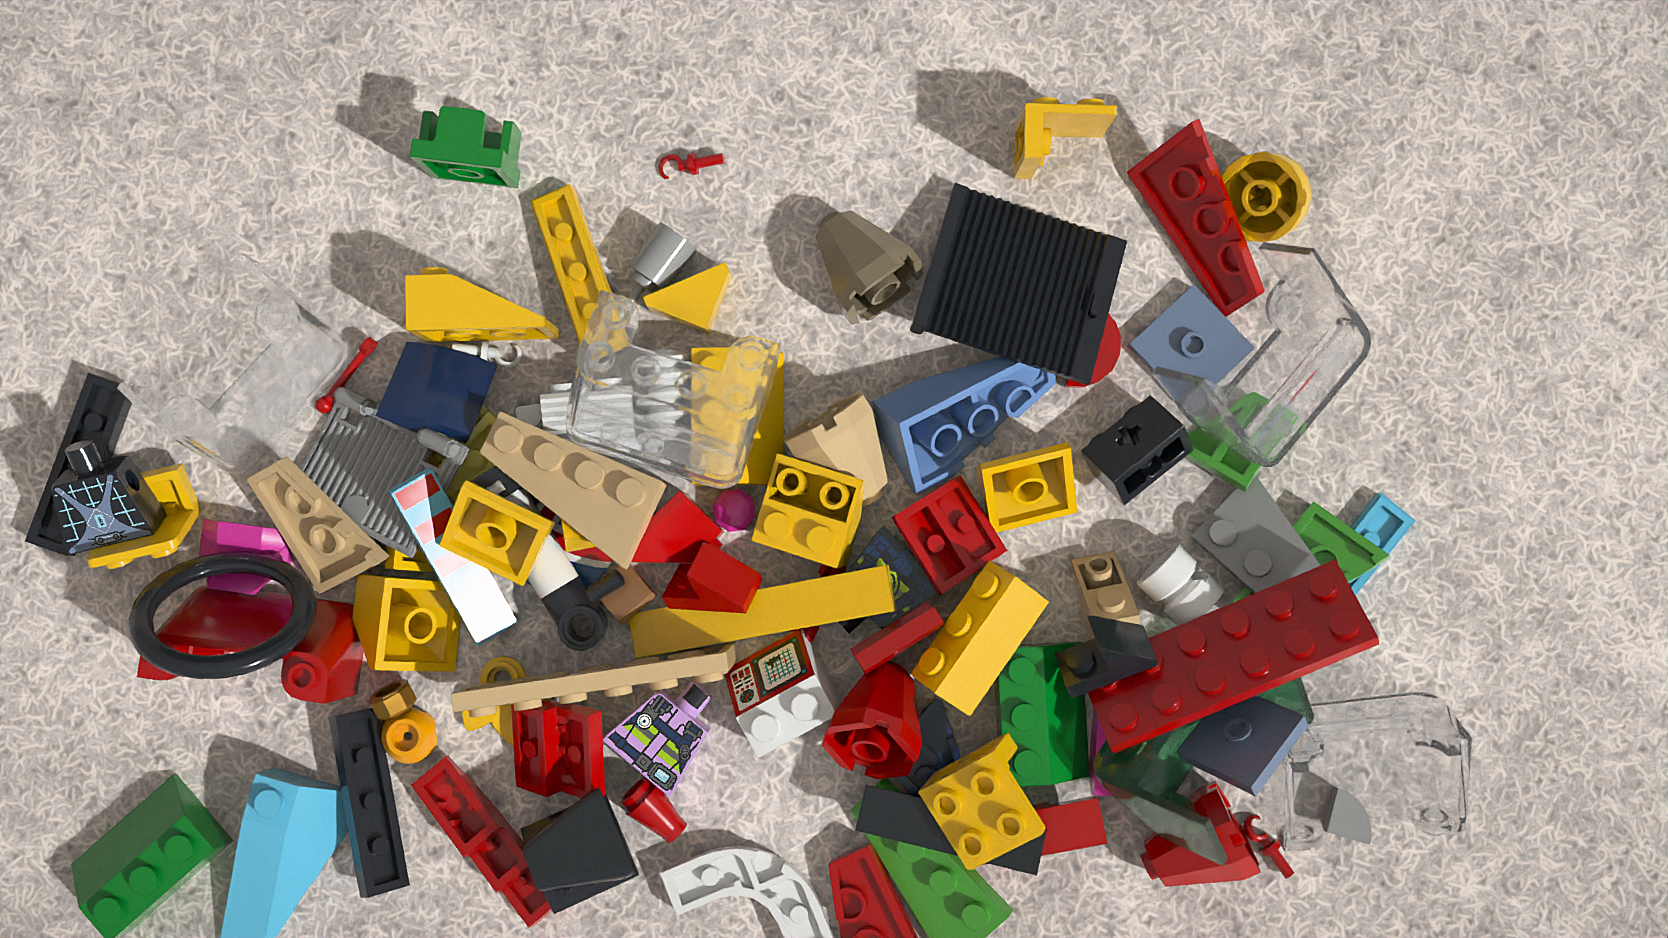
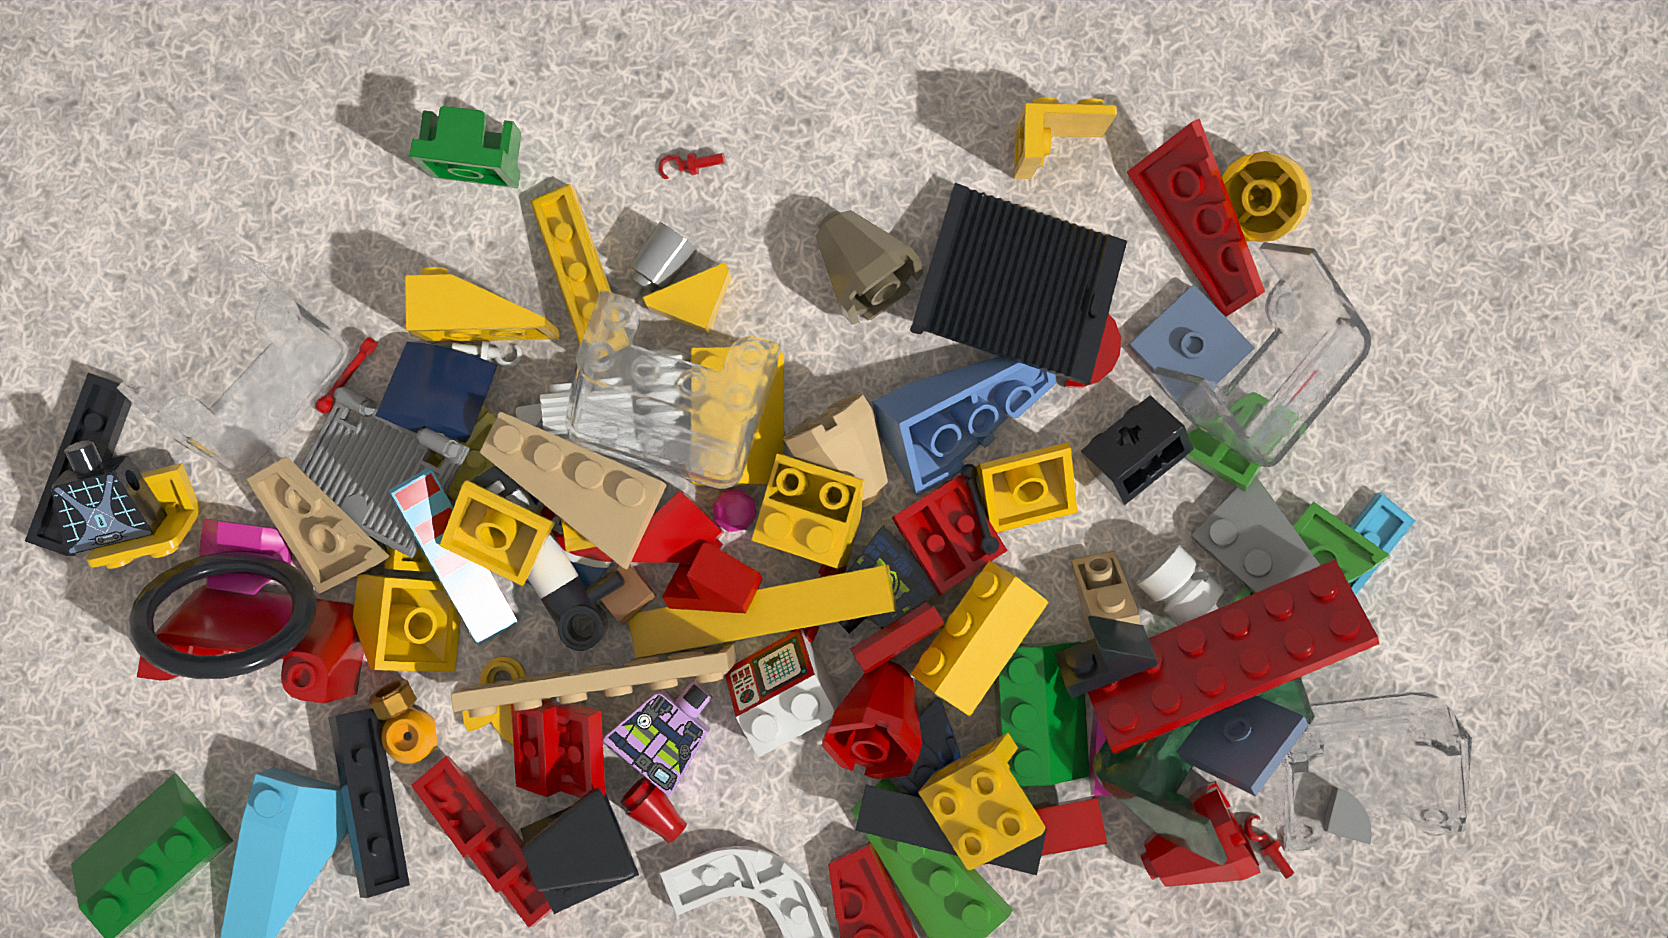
(988, 544): none -> black hinge

